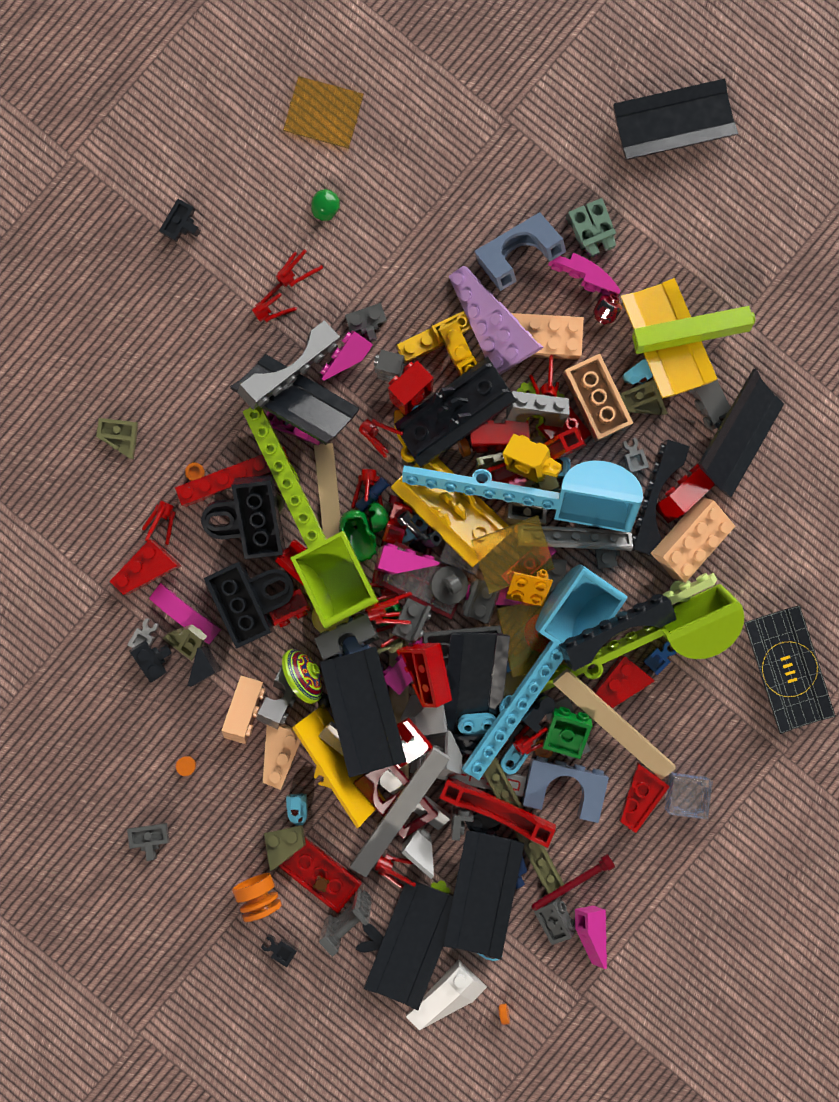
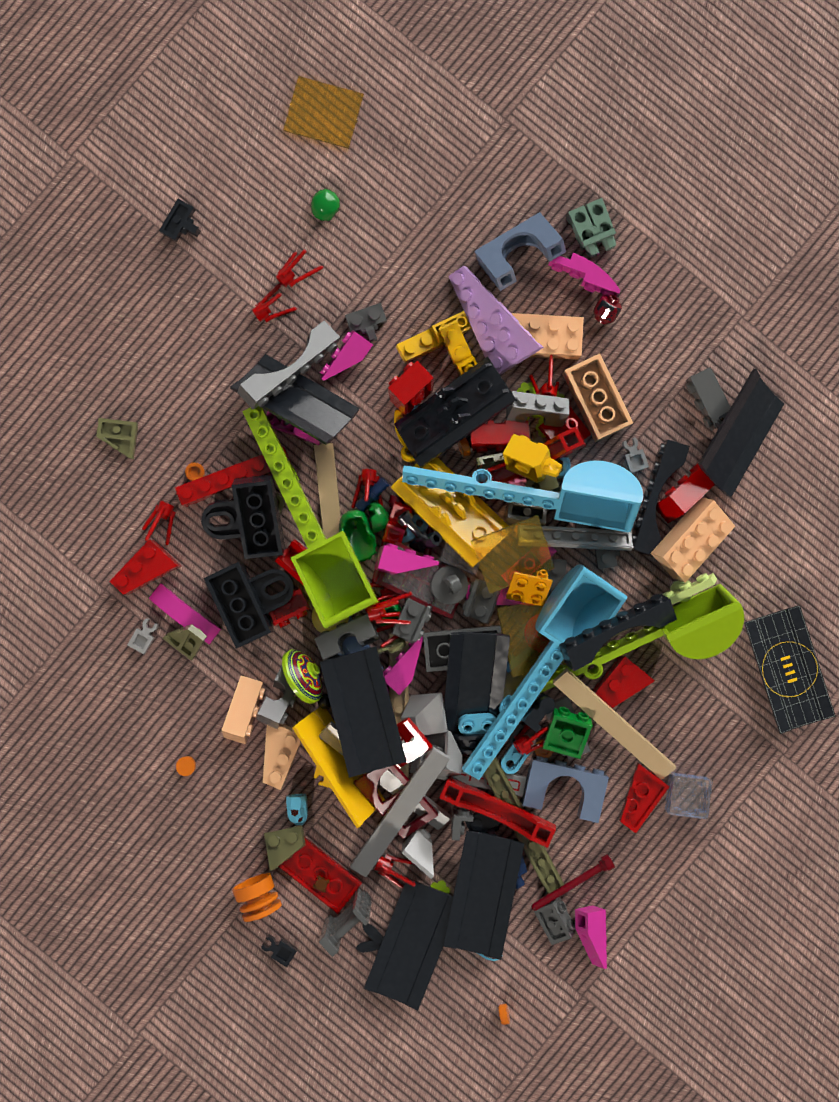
(148, 838): dark grey hinge -> none
(150, 659): black hinge -> none
(203, 666): black slope -> none
(369, 430): red plant -> none
(388, 365): dark grey arch -> none
(428, 672): red wedge -> none
(453, 991): white wedge -> none
(638, 374): medium azure rock -> none
(644, 399): olive wing -> none
(658, 660): blue plate -> none
(674, 119): black hinge -> none
(676, 367): yellow hinge -> none
(693, 329): lime brick -> none

